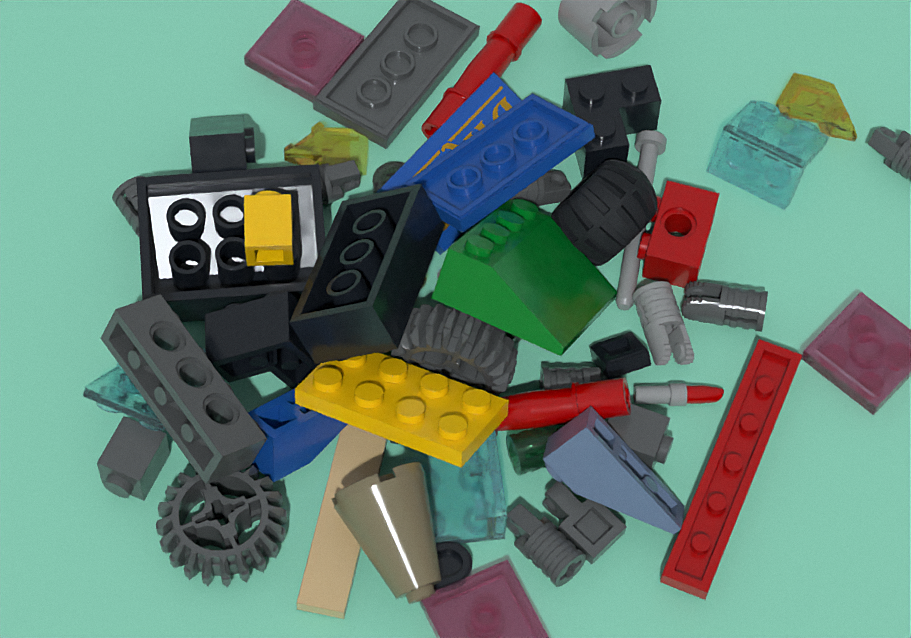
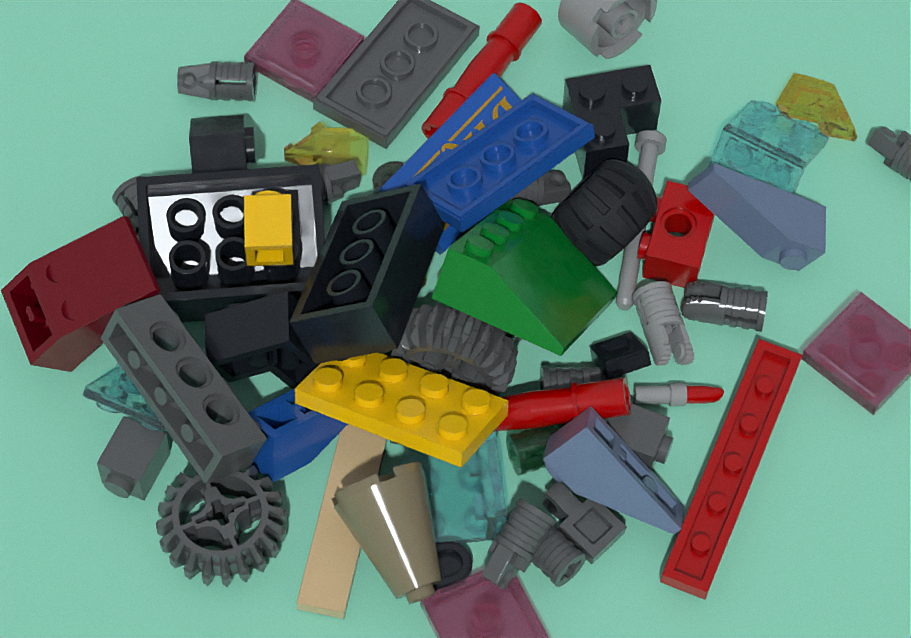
(72, 292): none -> dark red slope
(206, 78): none -> dark grey hinge
(517, 543): none -> dark grey hinge
(765, 217): none -> sand blue slope

